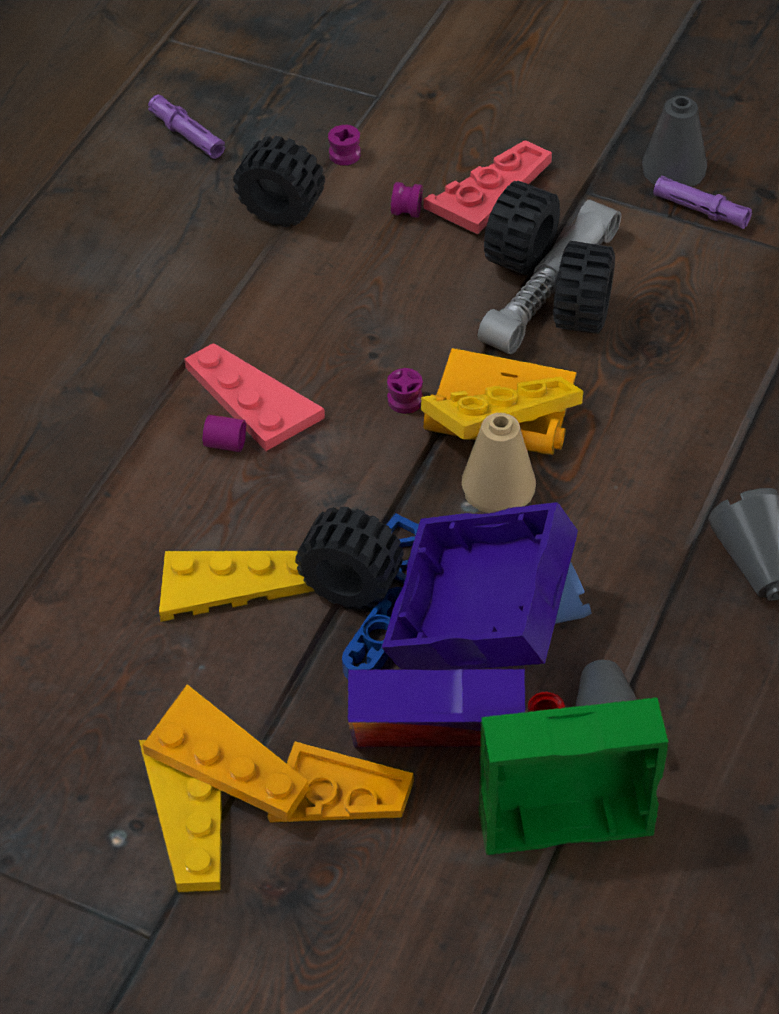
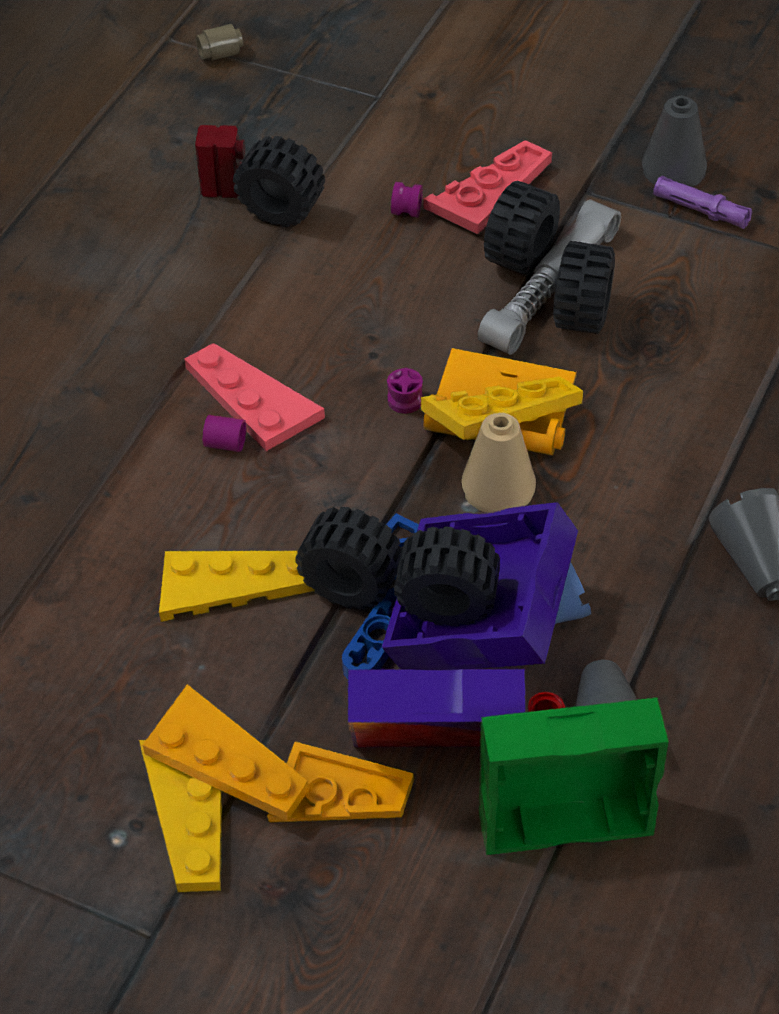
(178, 120): medium lavender pin -> none
(218, 157): none -> dark red brick
(219, 42): none -> dark tan brick
(344, 145): magenta wheel -> none
(447, 576): none -> black tyre

